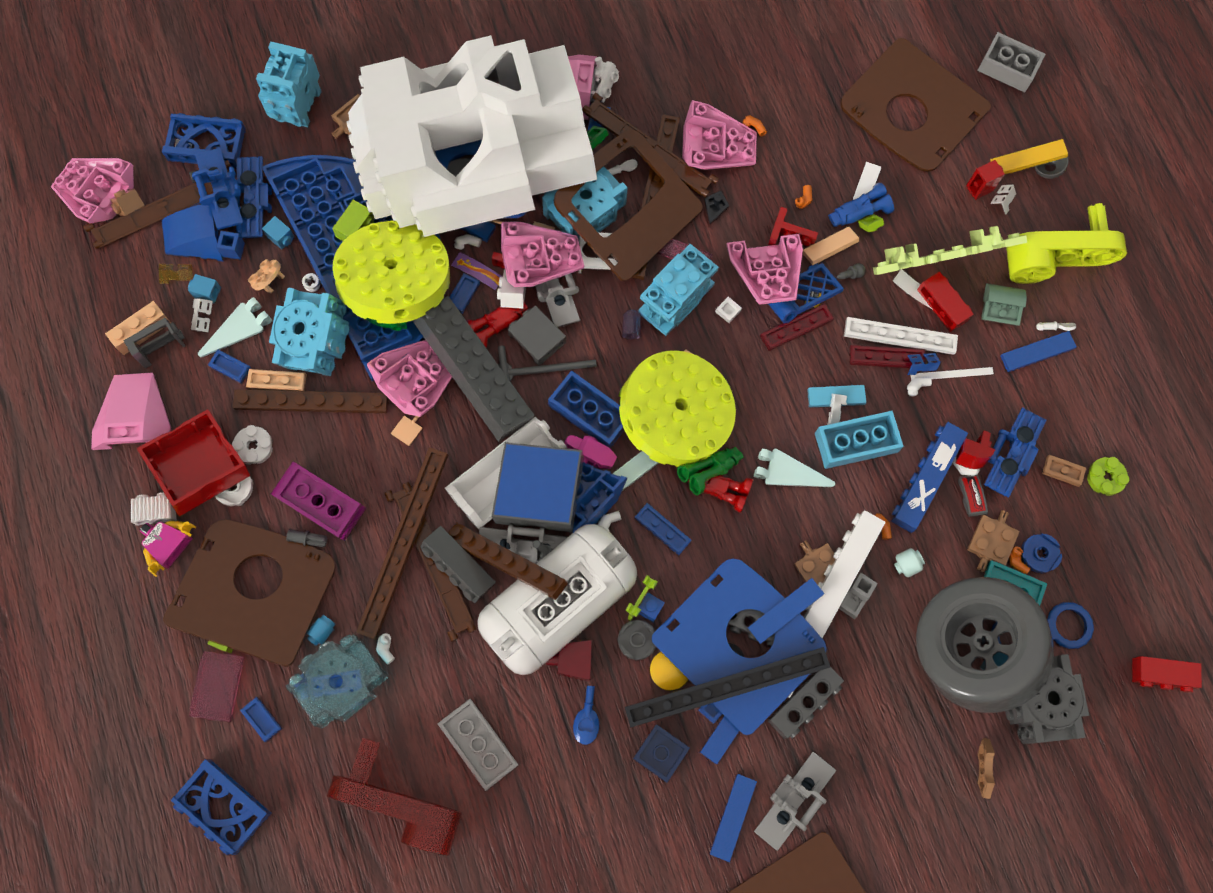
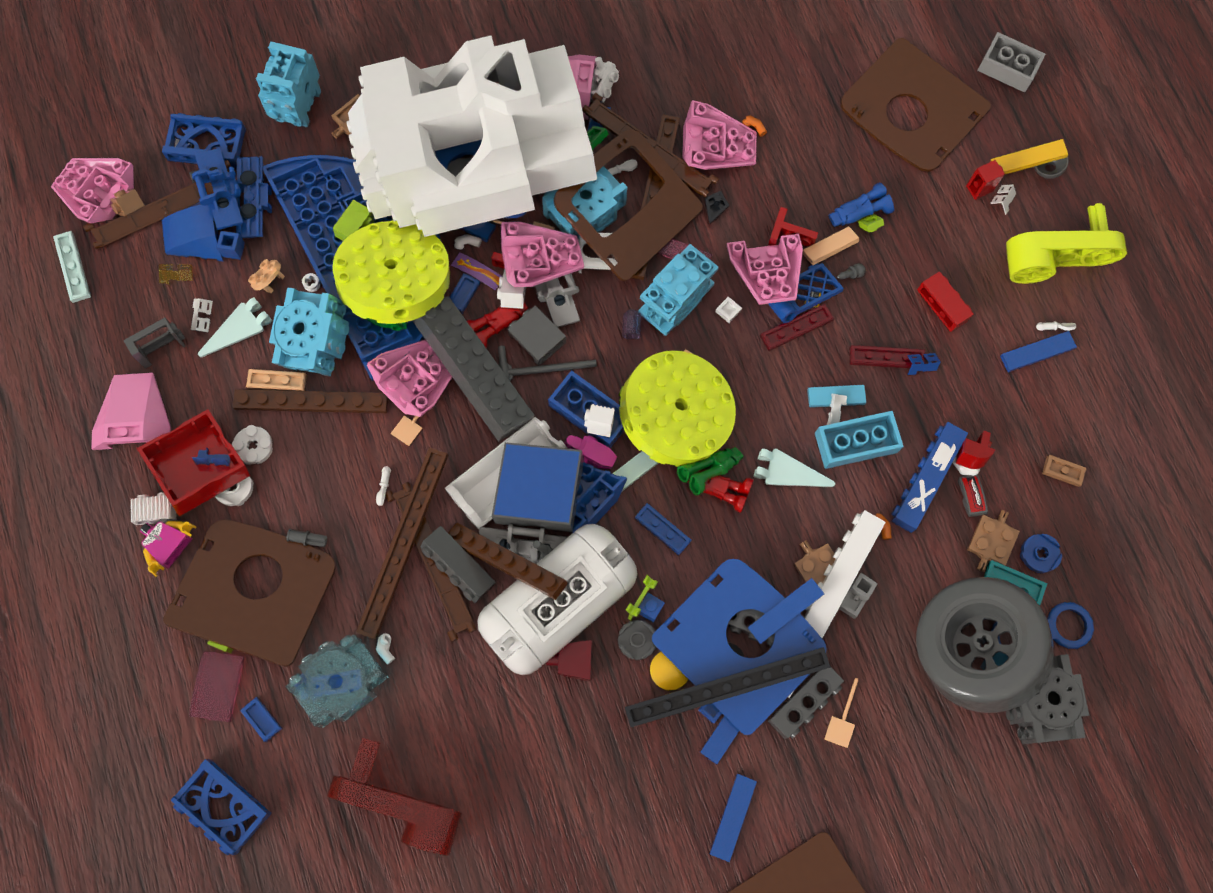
(72, 266): none -> light aqua tile
(140, 320): light nougat brick -> none
(204, 288): dark azure brick -> none
(217, 459): none -> blue piece
(229, 366): blue tile -> none
(278, 232): dark azure brick -> none
(305, 490): magenta hinge -> none
(320, 630): dark azure brick -> none
(384, 484): none -> white piece
(478, 744): light grey tile -> none
(586, 721): blue piece -> none
(599, 420): none -> white brick
(607, 519): white arm -> none
(661, 753): dark blue plate -> none
(789, 796): light grey piece -> none
(806, 199): orange arm -> none
(839, 730): none -> light nougat piece
(867, 180): white sticker -> none
(897, 259): yellowish green piece -> none
(900, 335): white plate -> none
(909, 562): light aqua head -> none
(910, 286): white sticker -> none
(916, 383): white arm -> none
(955, 373): white sticker -> none
(986, 779): medium nougat tile -> none
(1003, 304): sand green brick -> none
(1016, 561): orange arm -> none
(1020, 456): blue piece -> none
(1118, 474): lime plate -> none
(1166, 673): red brick -> none

